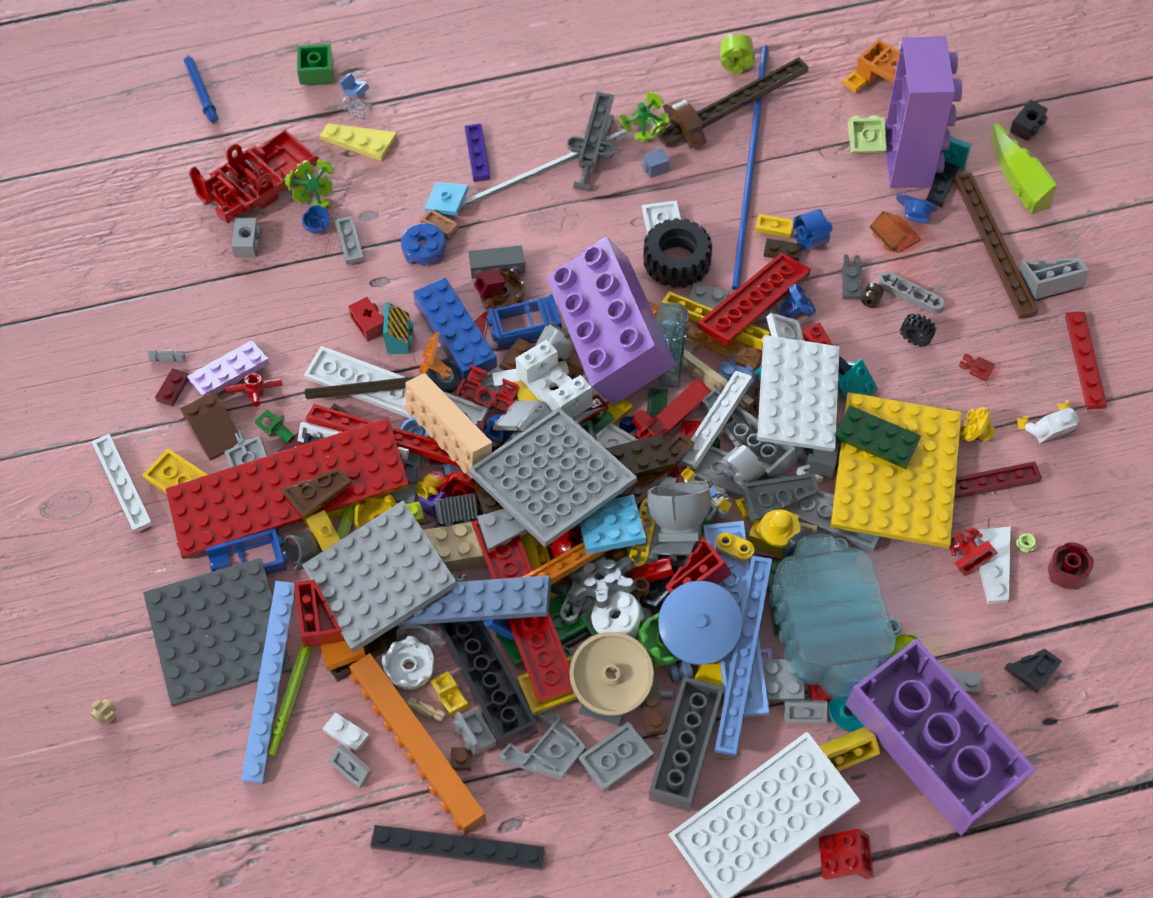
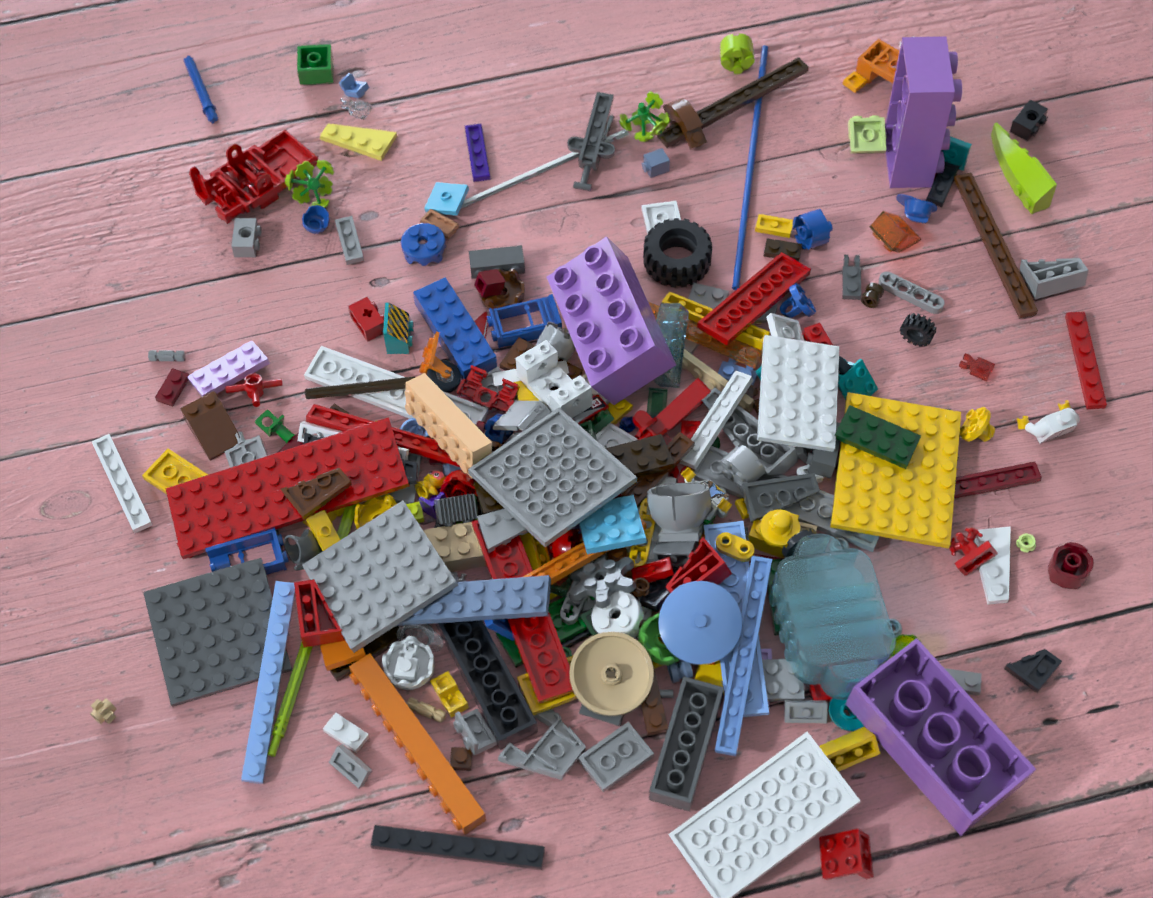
(407, 666): none -> white plate

